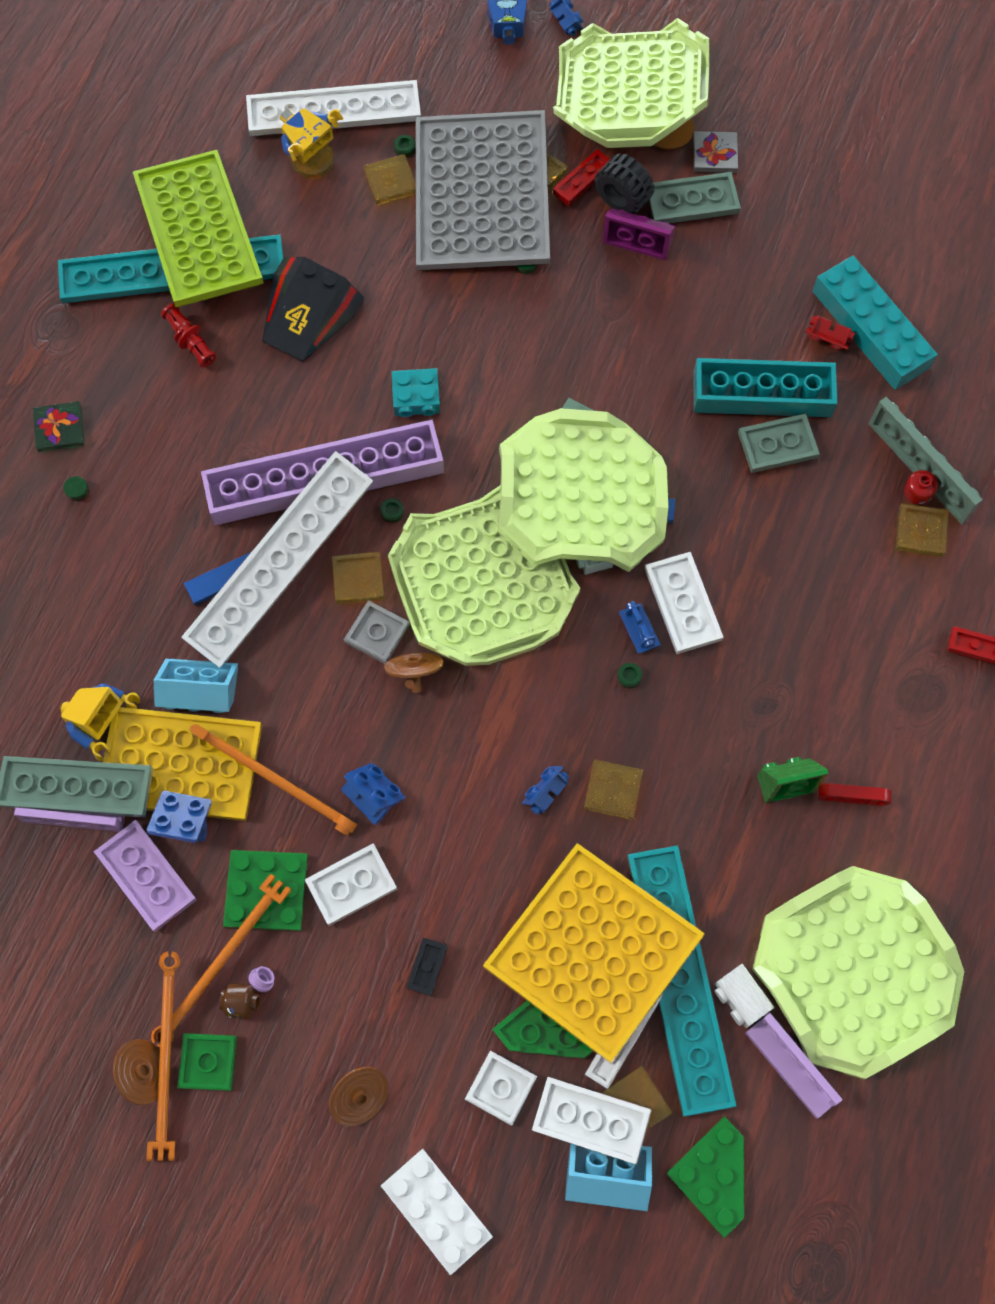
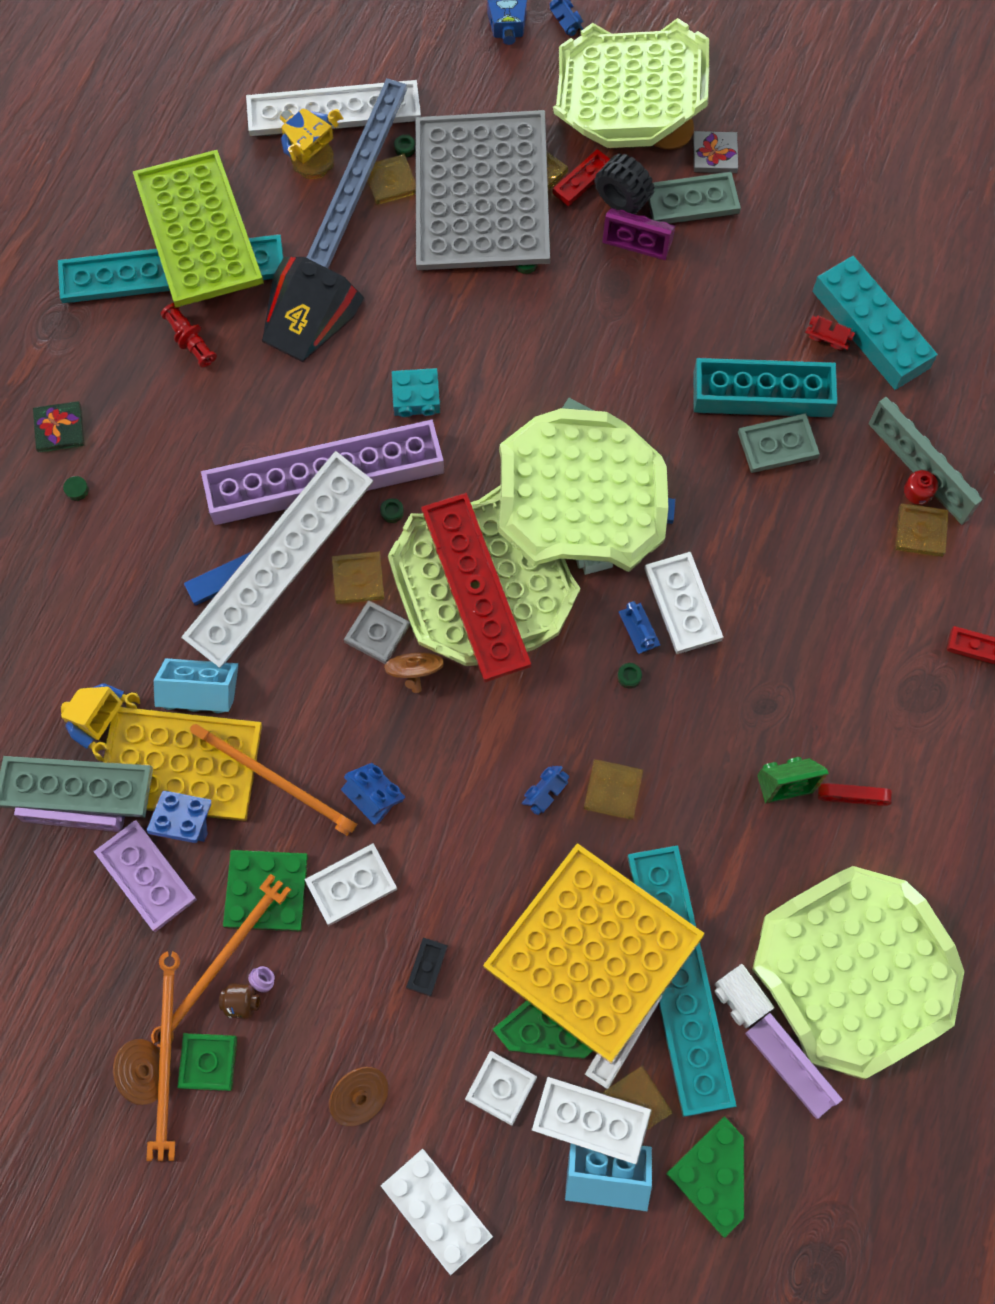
(357, 173): none -> sand blue plate
(484, 609): none -> red piece

